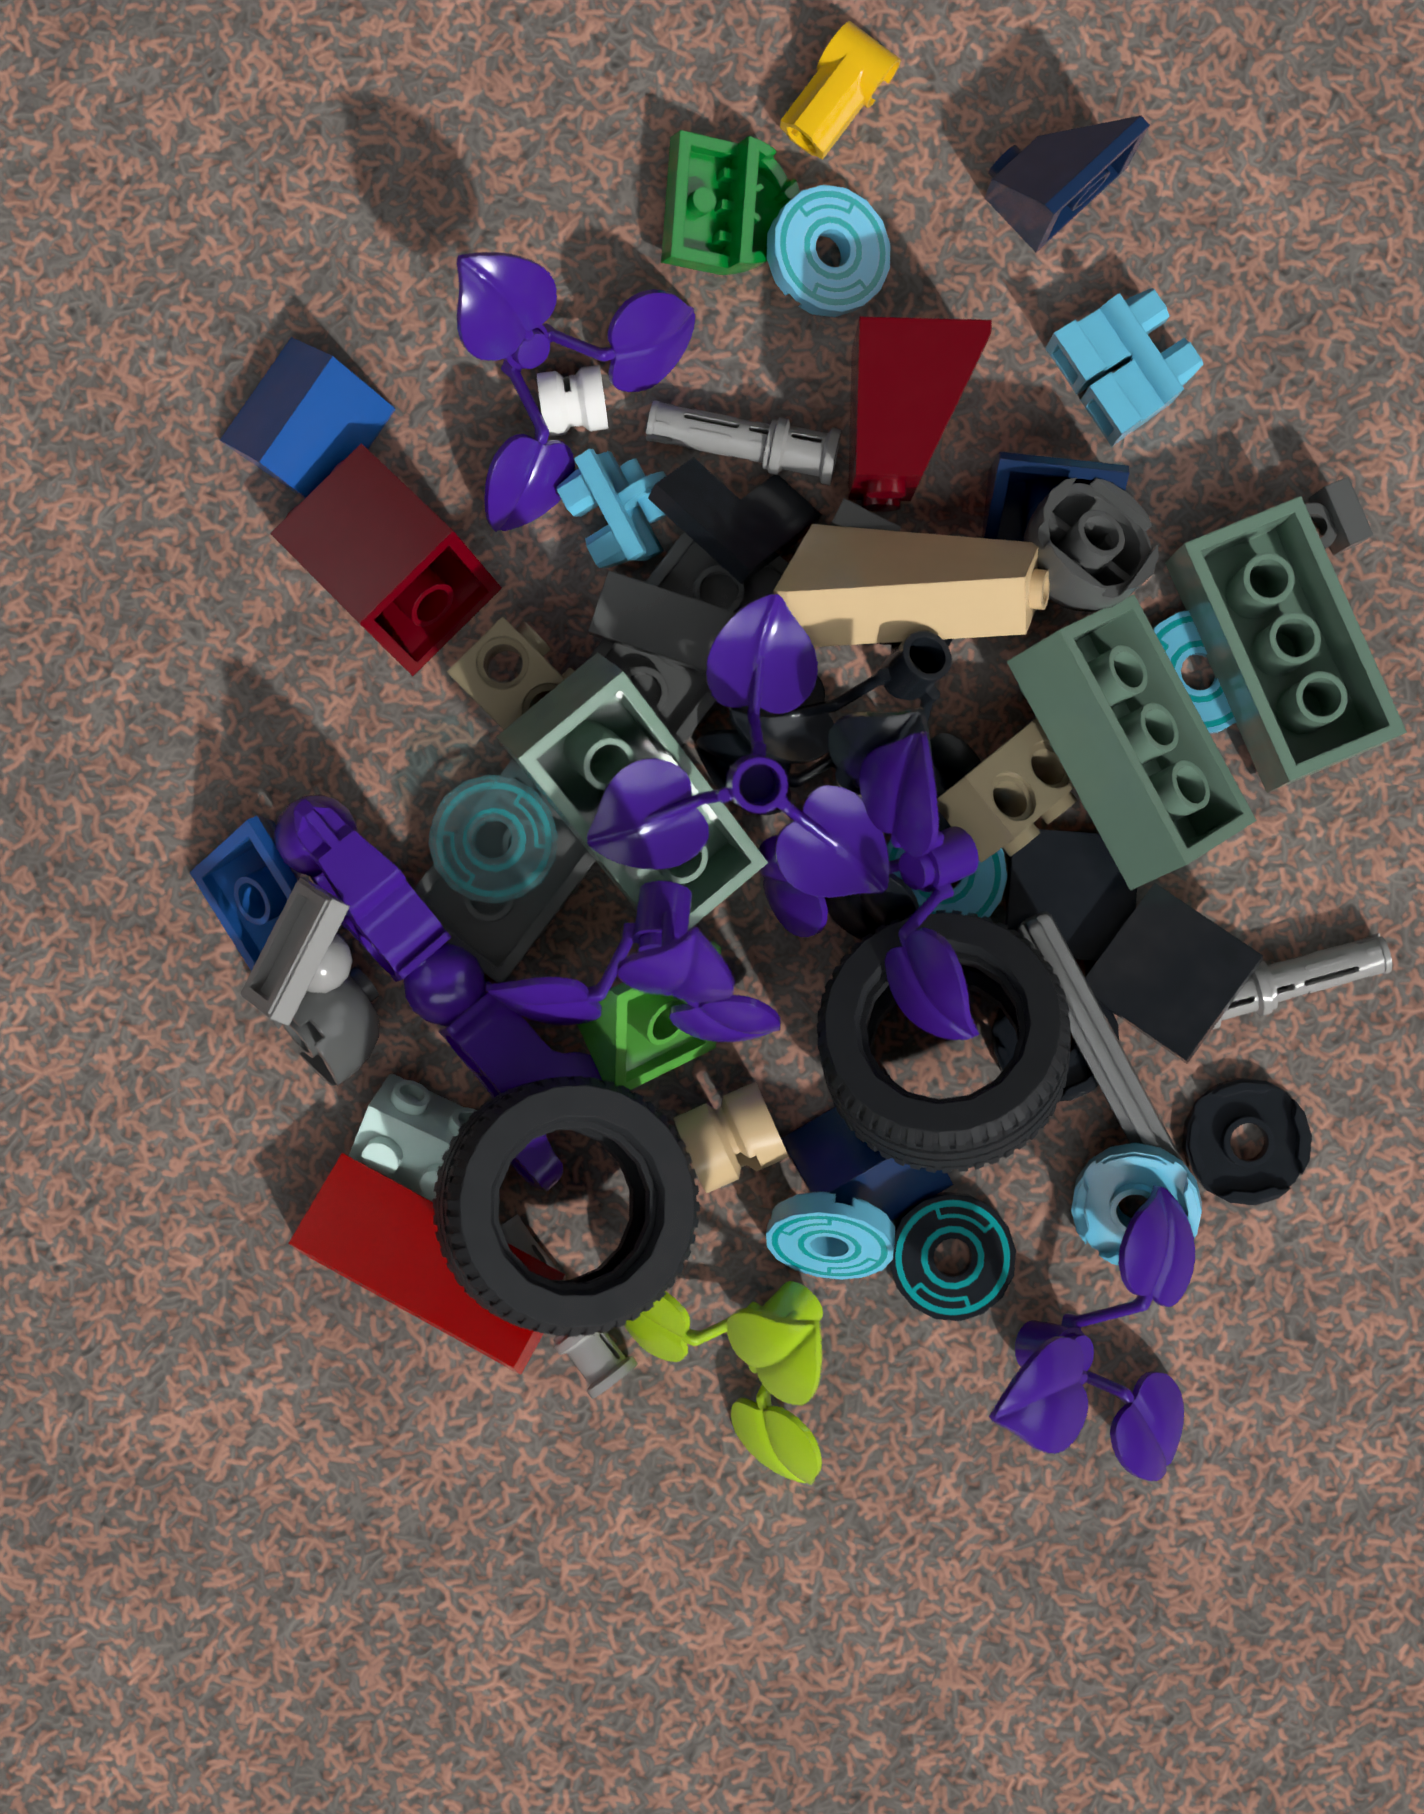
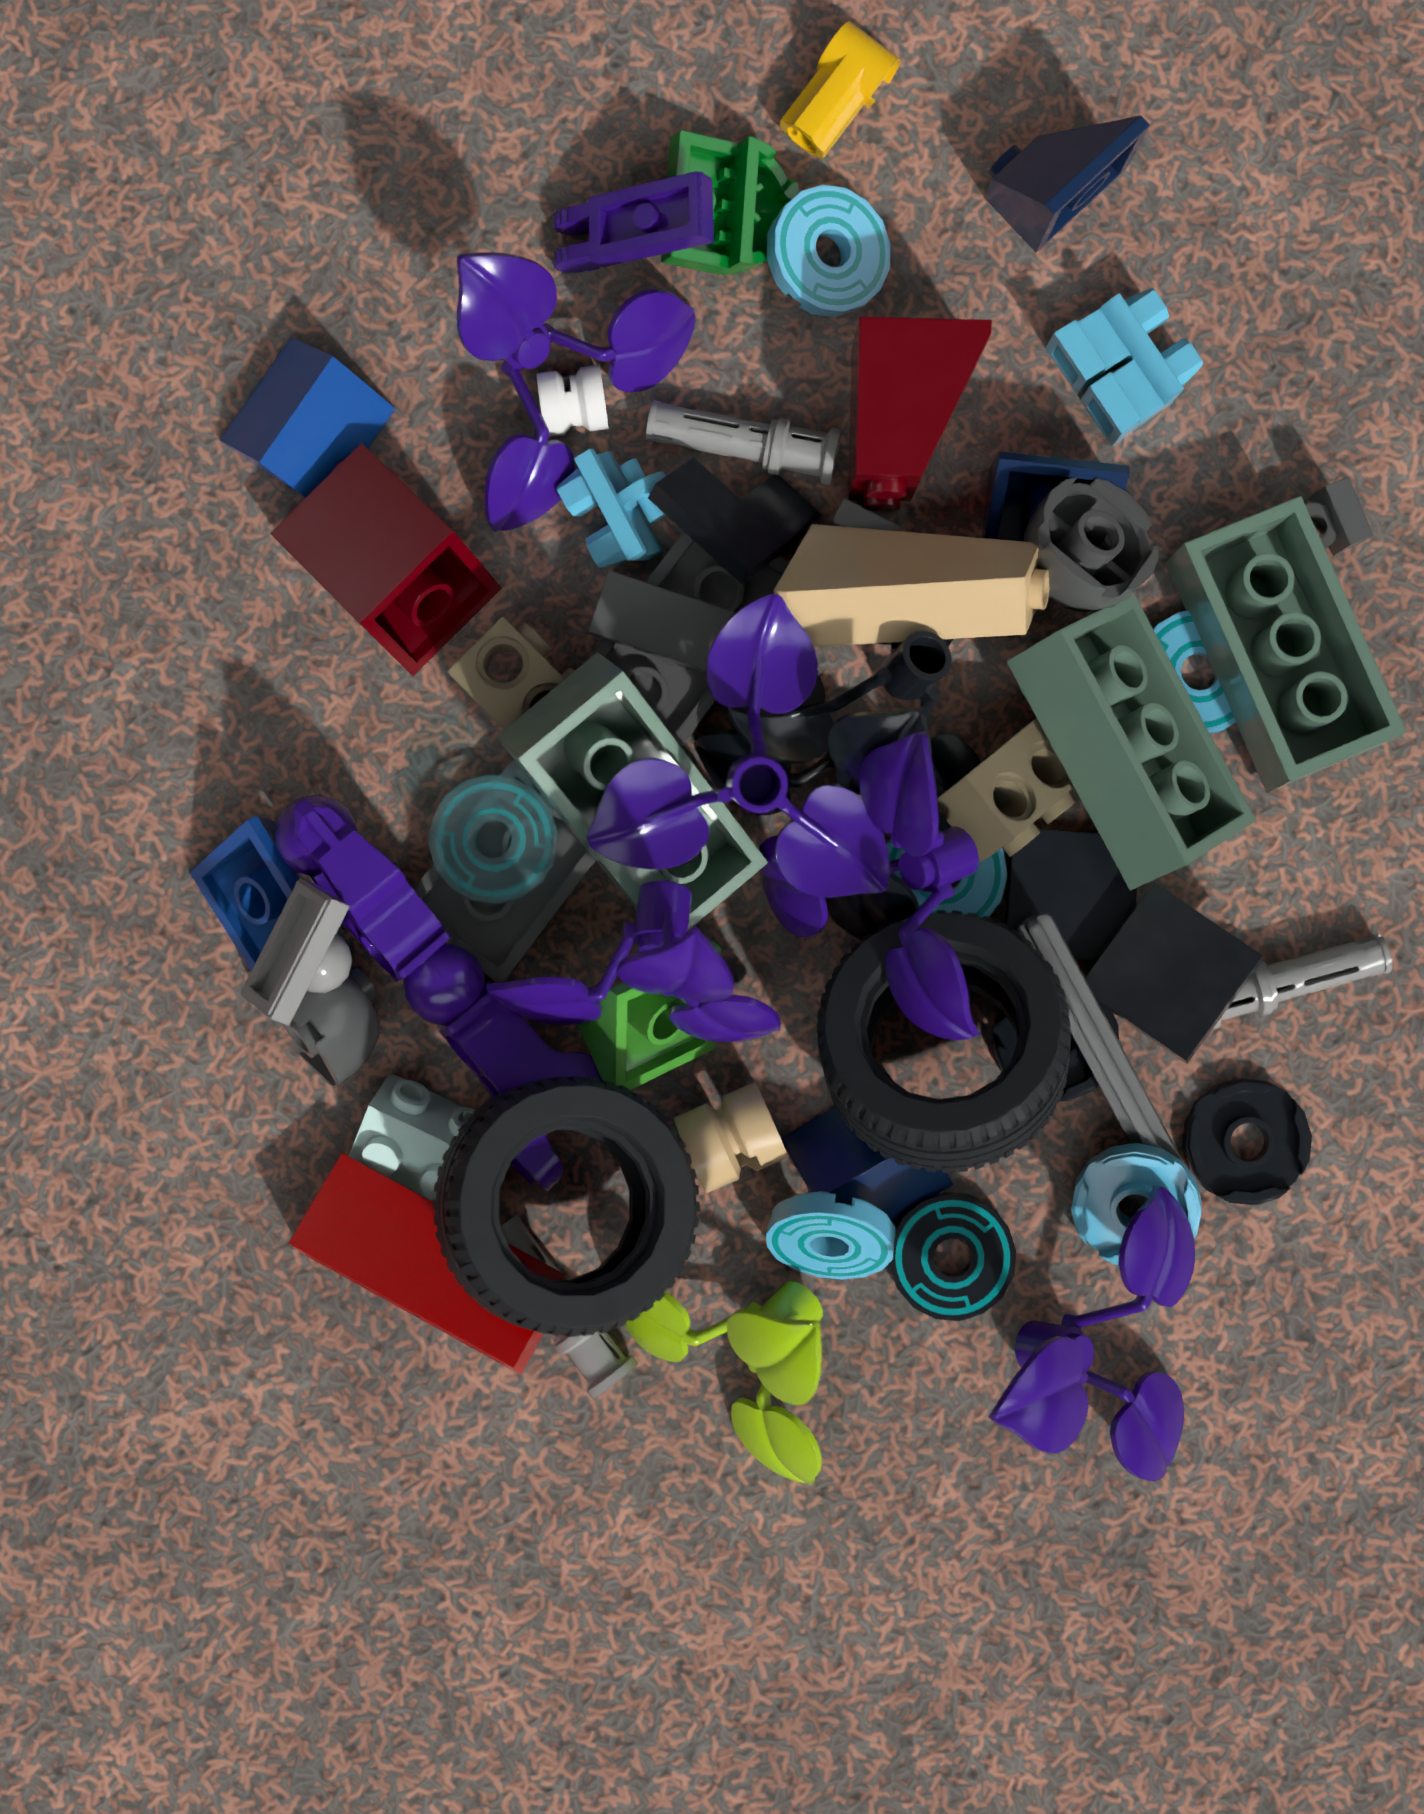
(637, 223): none -> dark purple hinge

